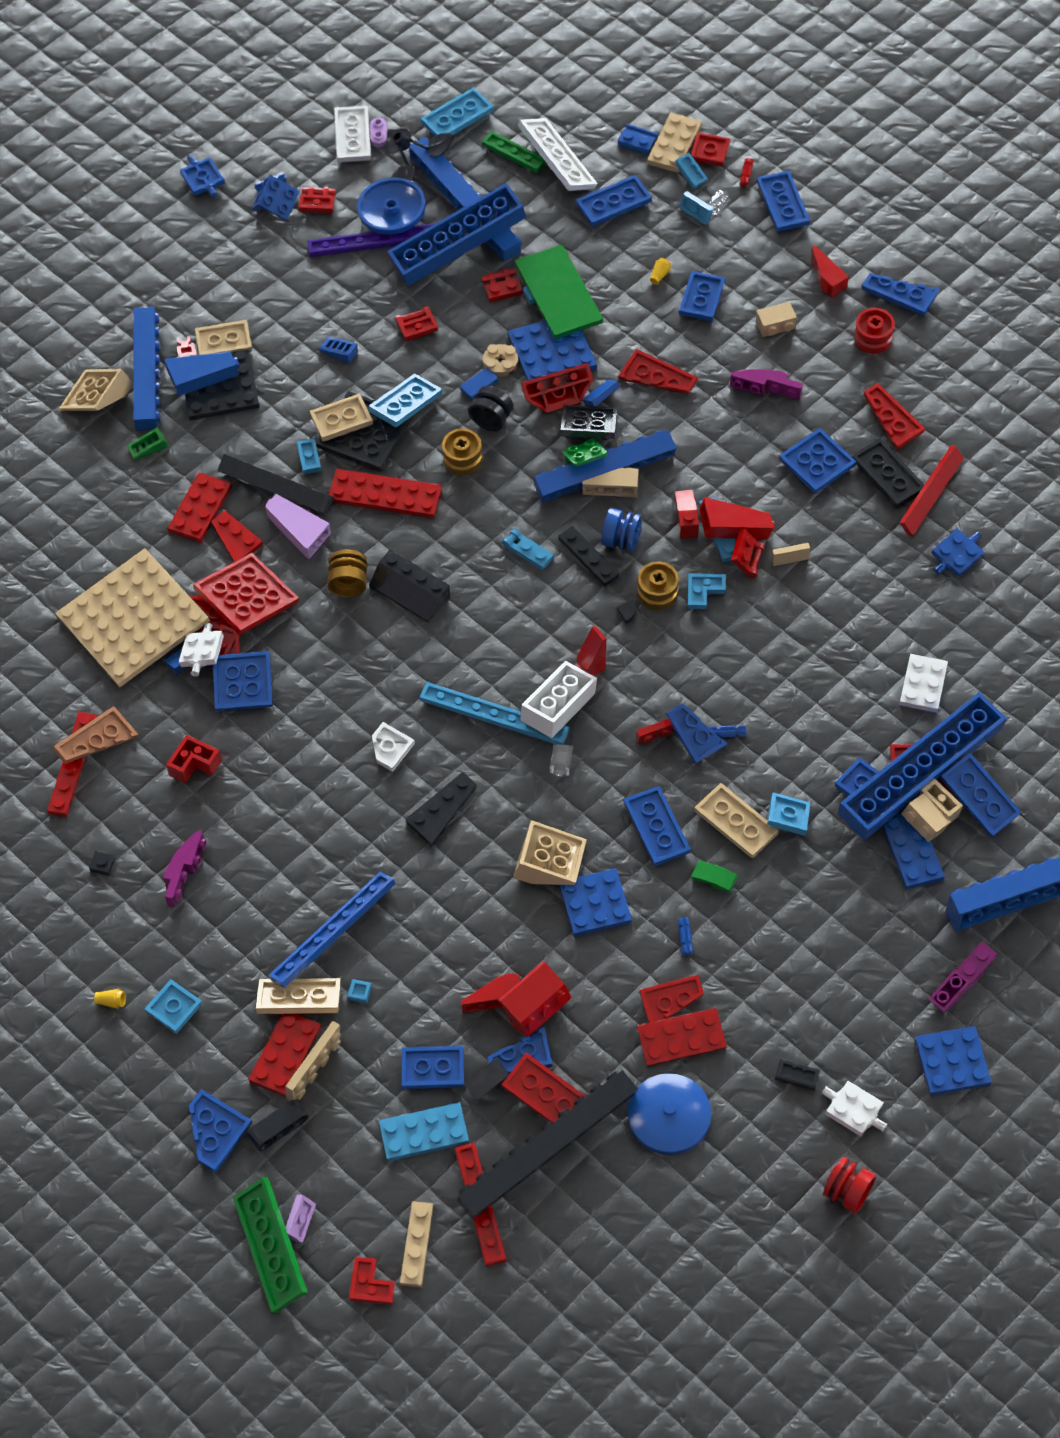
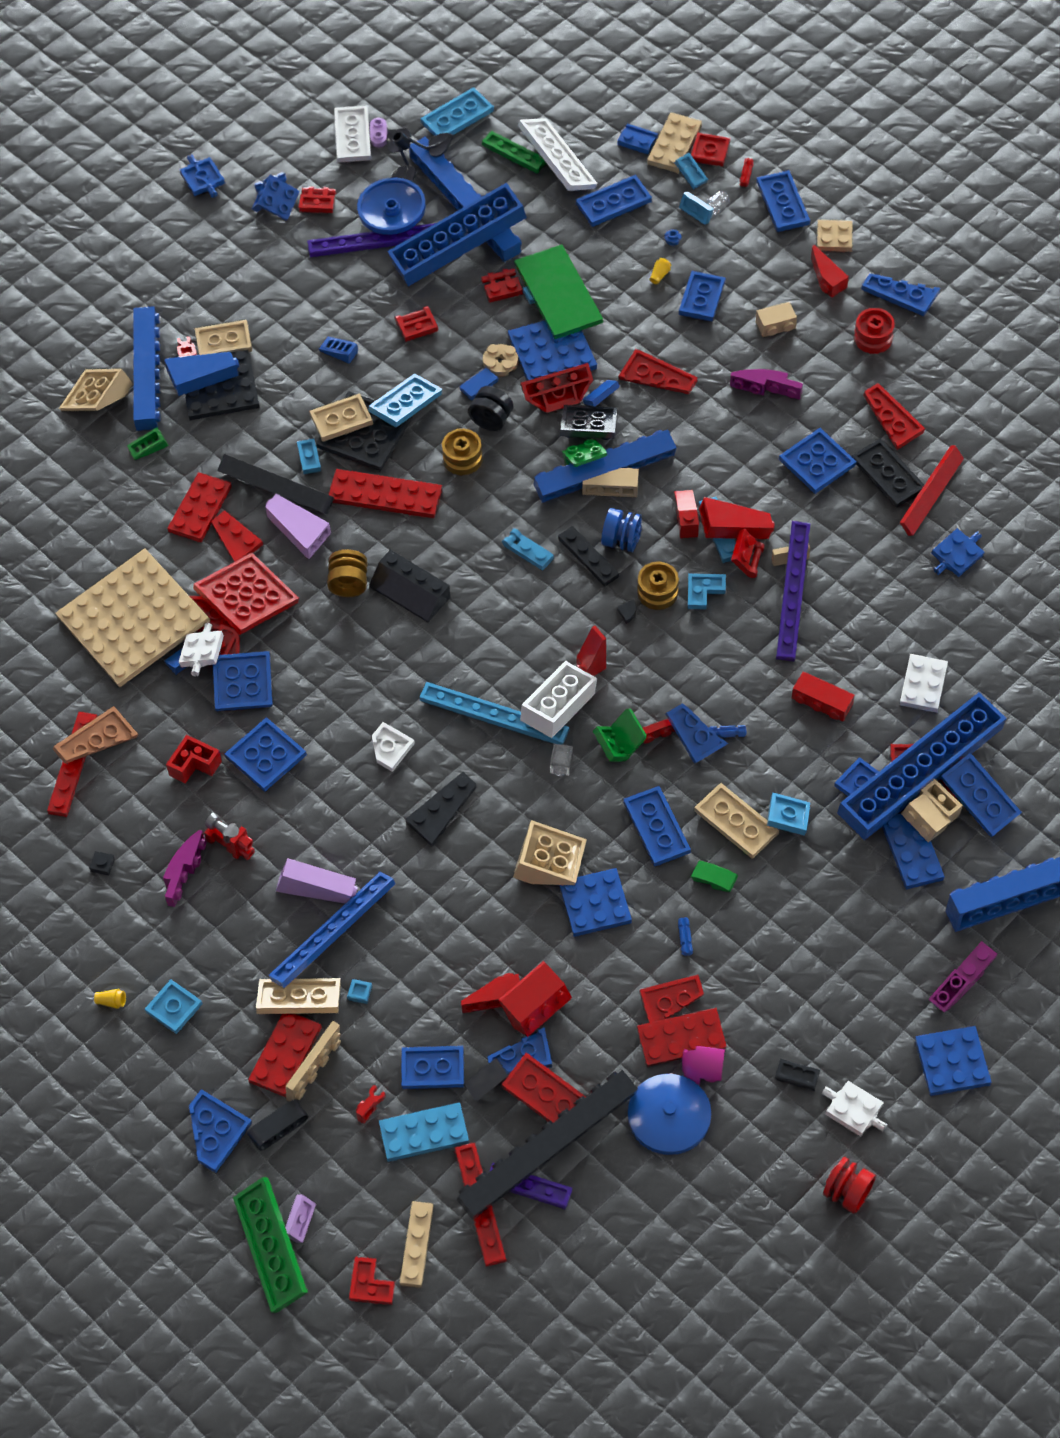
(229, 836): none -> red hips
(265, 754): none -> blue plate
(315, 882): none -> lavender slope
(367, 1107): none -> red plate
(544, 1191): none -> dark purple tile
(621, 737): none -> green bracket
(672, 237): none -> blue plate
(703, 1063): none -> dark pink brick
(793, 591): none -> dark purple tile
(822, 696): none -> red brick
(834, 235): none -> tan plate

